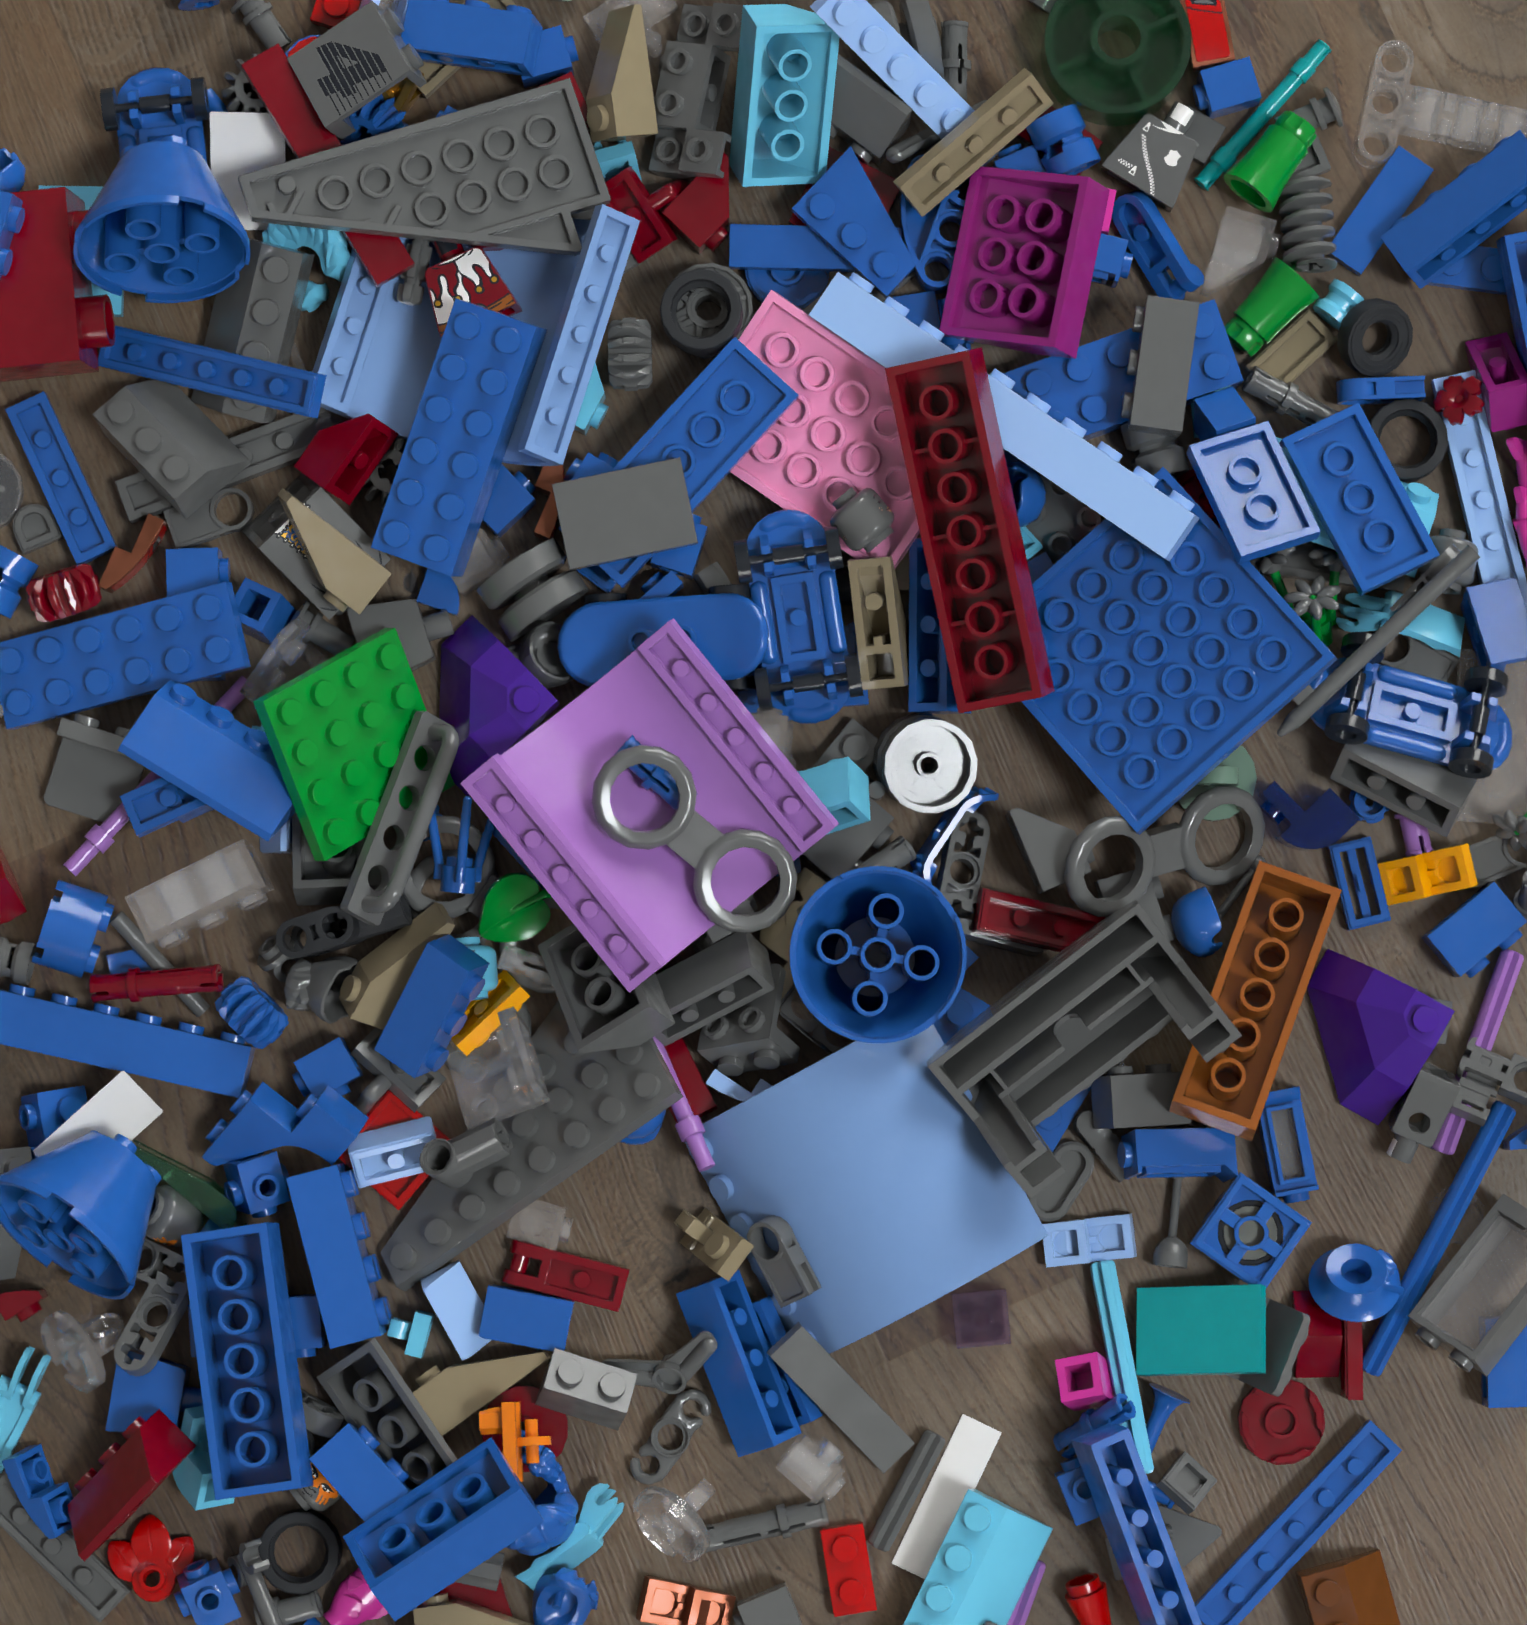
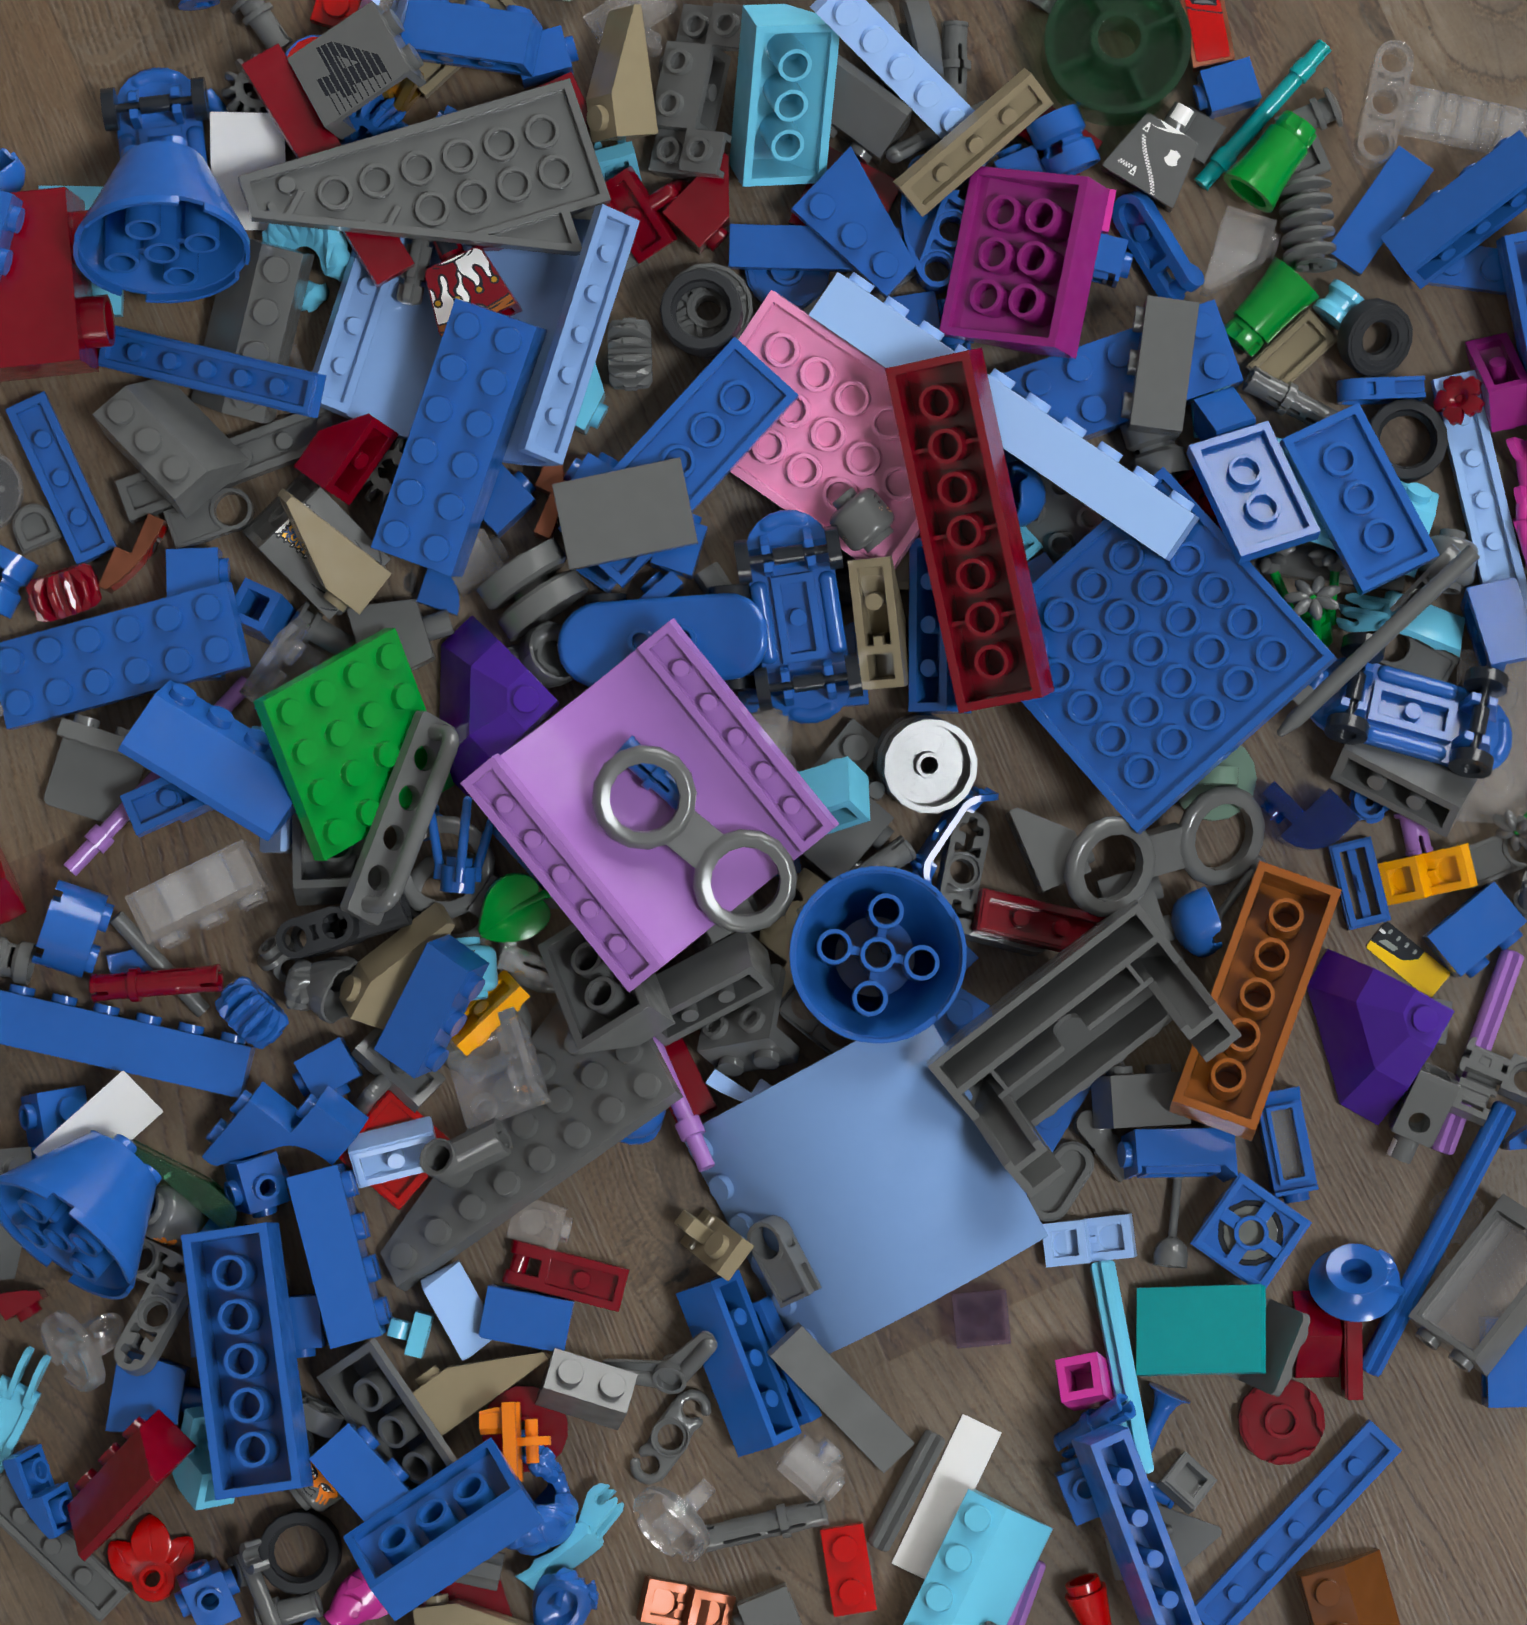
(1408, 960): none -> yellow sticker

